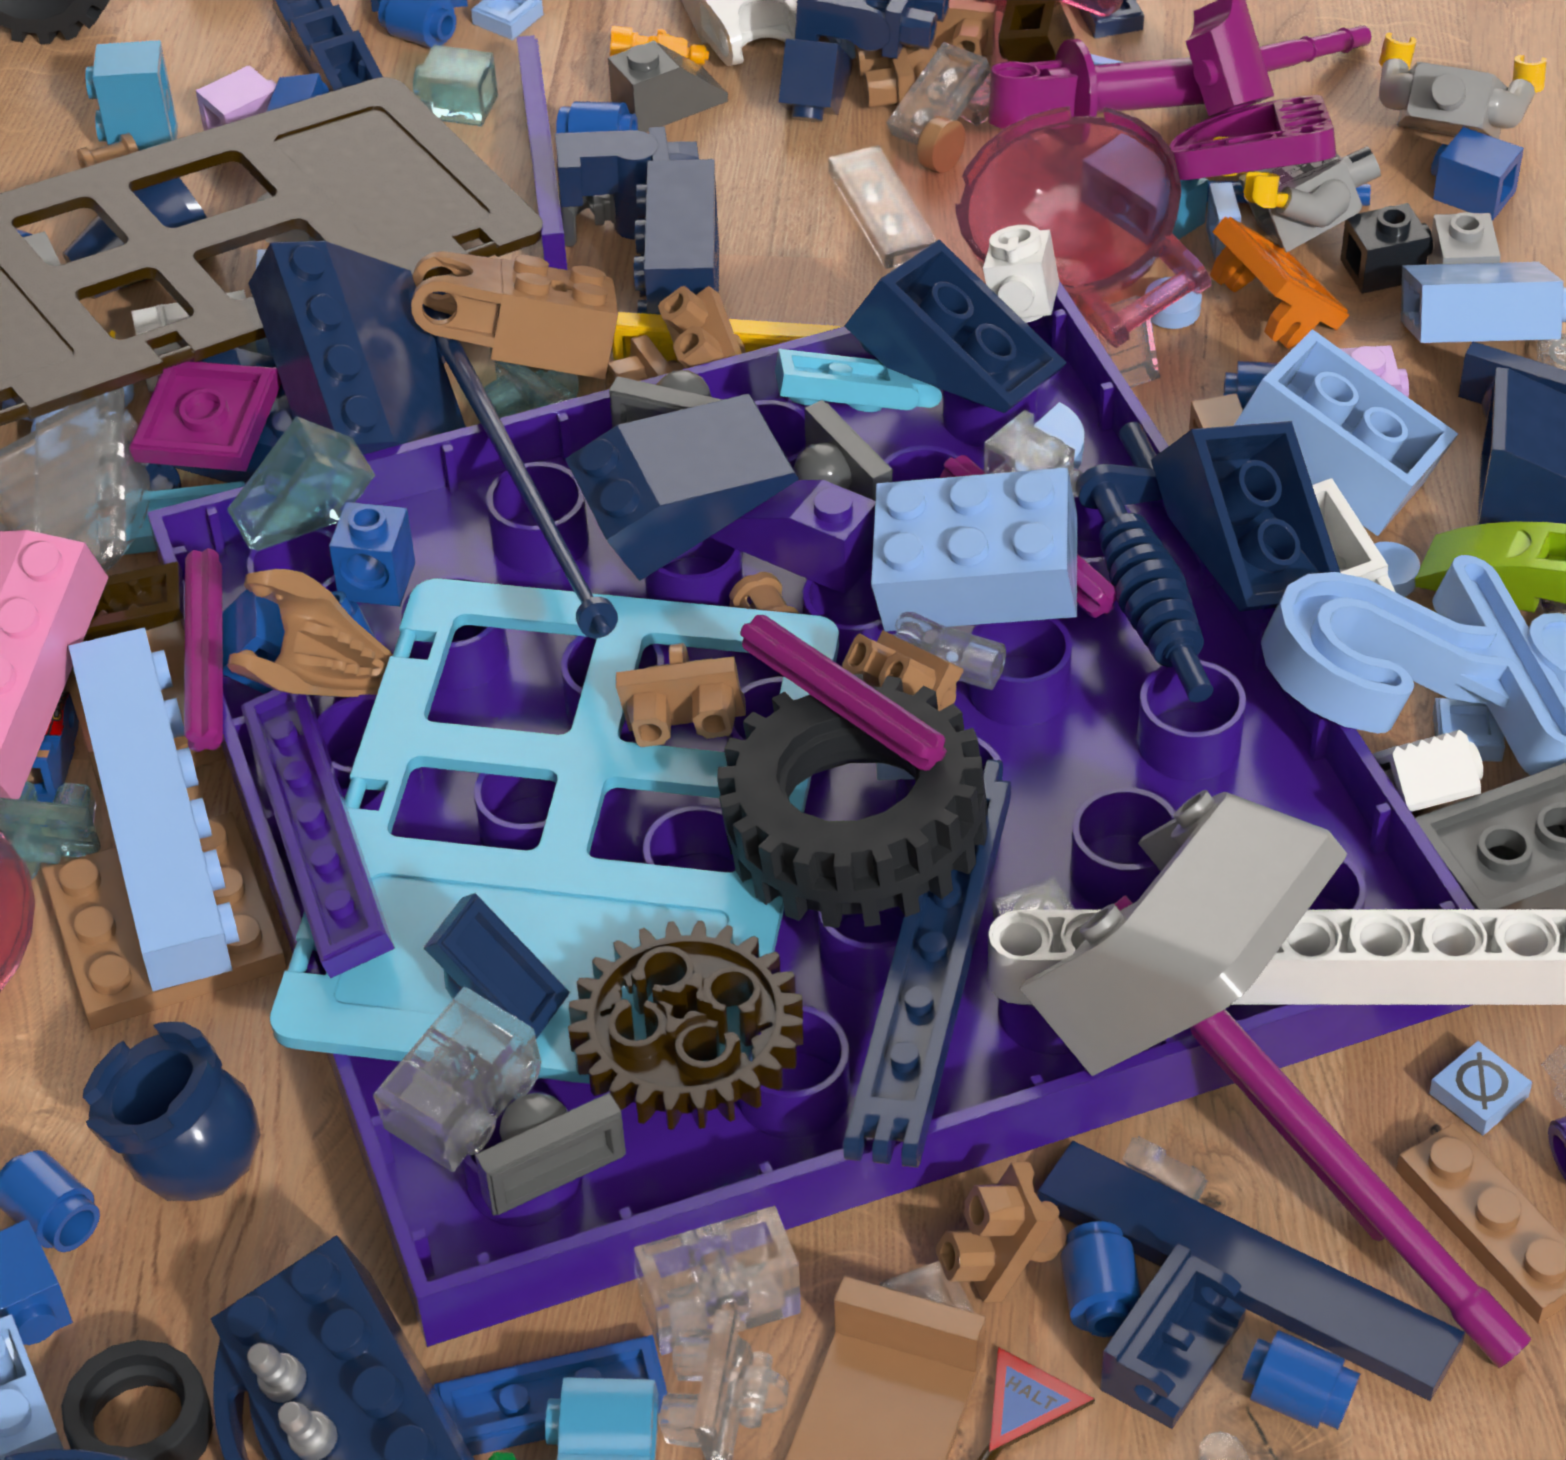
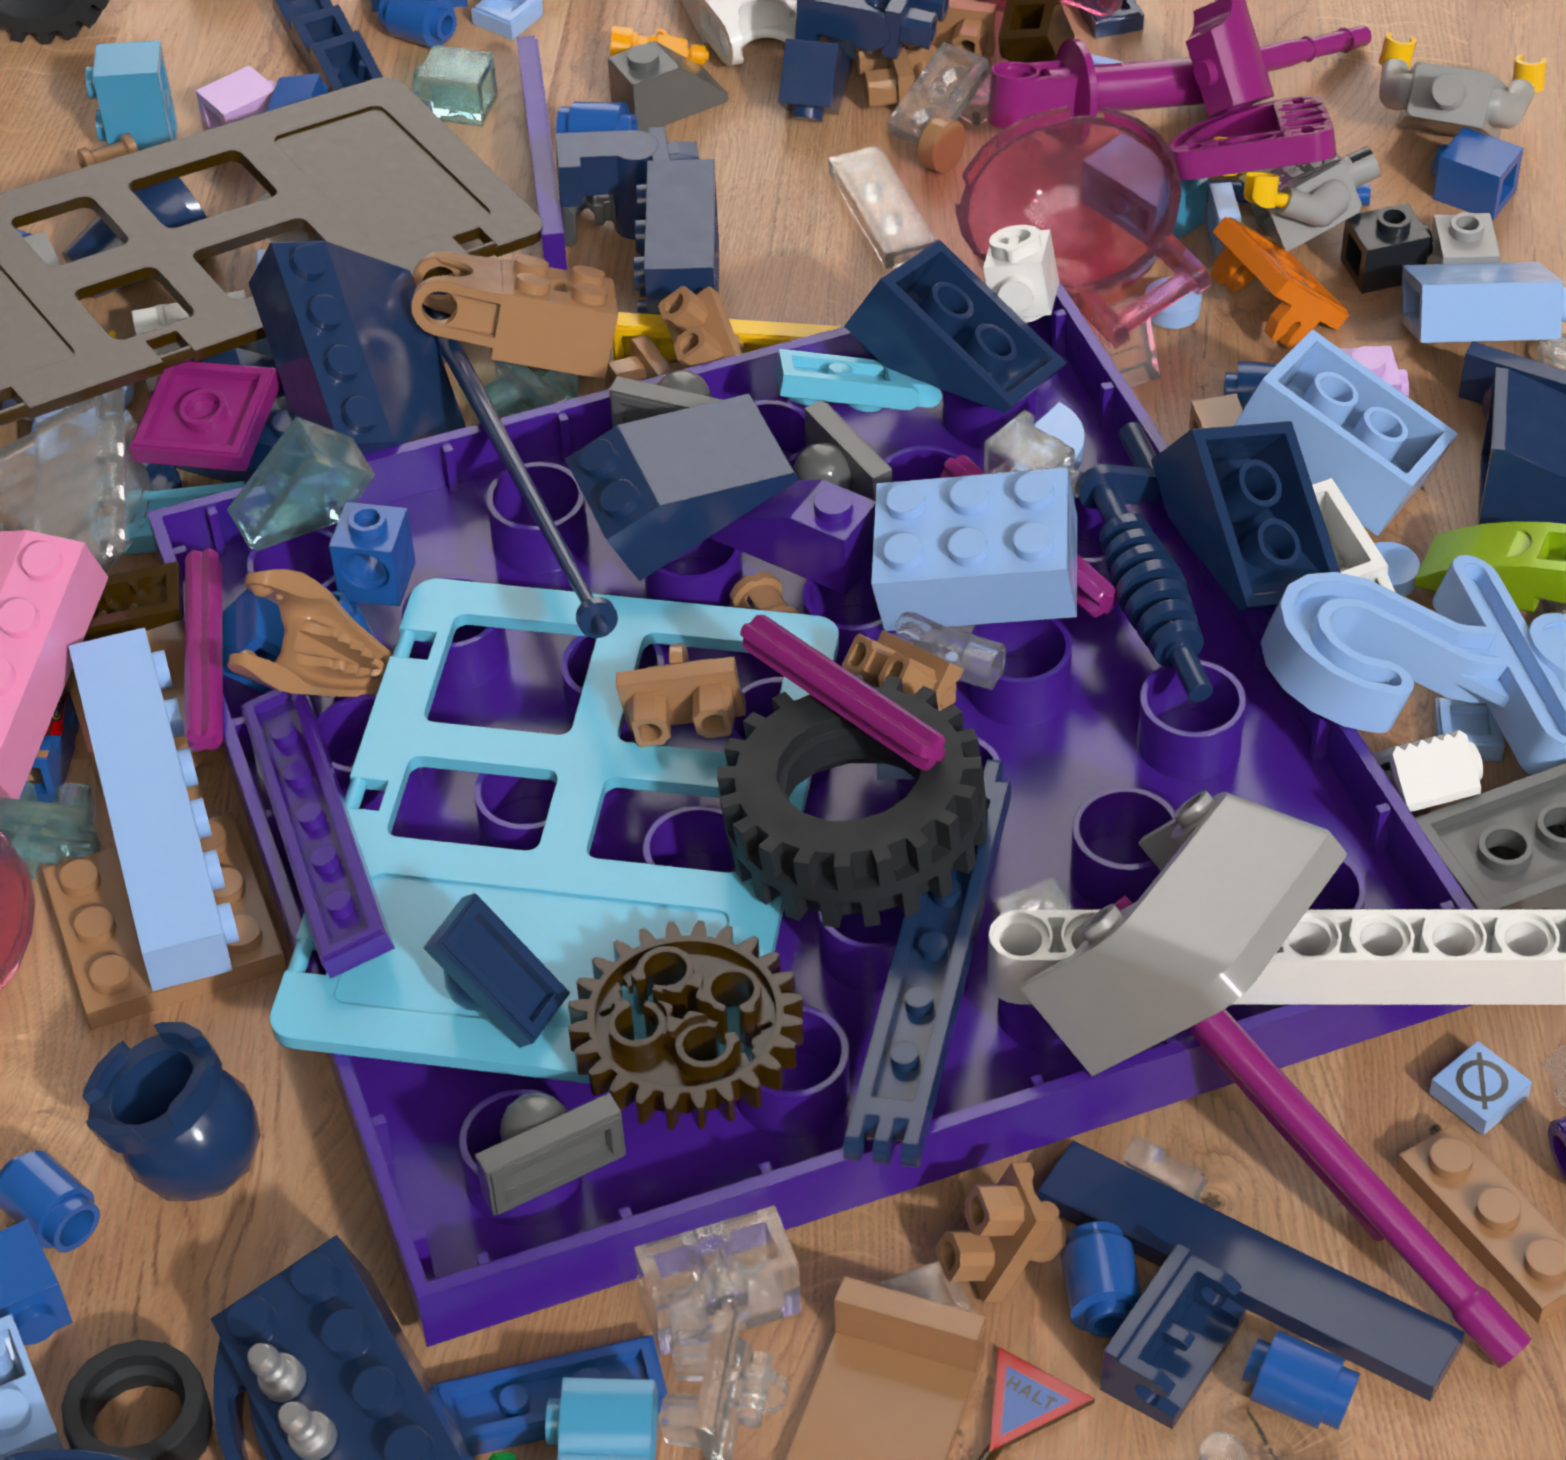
(459, 1079): clear brick -> none

